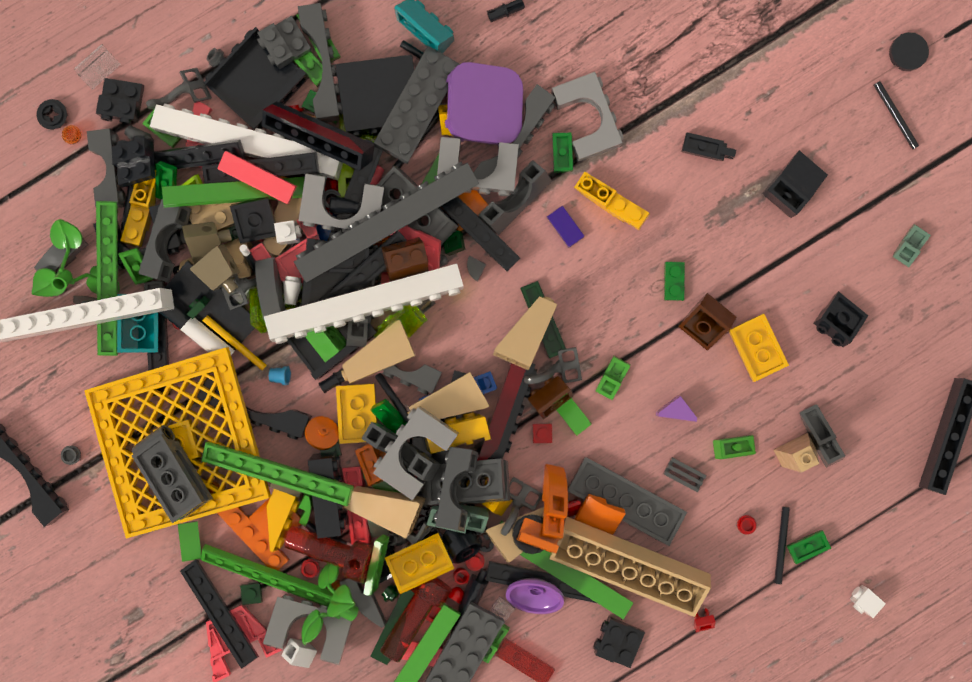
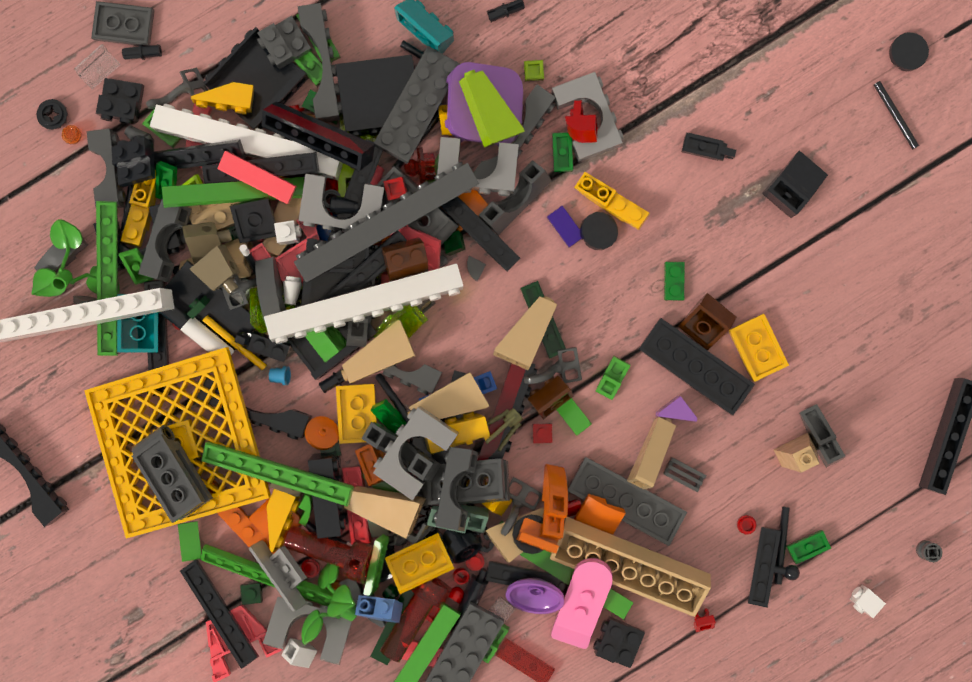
(70, 455): dark grey plate -> none
(122, 23): none -> dark grey tile
(142, 52): none -> black axle
(215, 56): dark grey plate -> none
(229, 96): none -> yellow slope
(261, 344): none -> black hinge
(282, 572): none -> light grey bracket
(379, 608): none -> medium blue slope
(395, 188): none -> red plate
(418, 167): none -> clear red hips
(489, 111): none -> lime slope
(512, 418): none -> olive plant
(534, 70): none -> lime tile
(580, 126): none -> red brick
(583, 603): none -> bright pink piece
(599, 231): none -> black tile
(652, 453): none -> tan slope
(696, 366): none -> black plate
(734, 447): bright green slope -> none
(765, 567): none -> black plate
(840, 320): black plate -> none
(910, 245): sand green slope -> none
(924, 551): none -> dark grey wheel

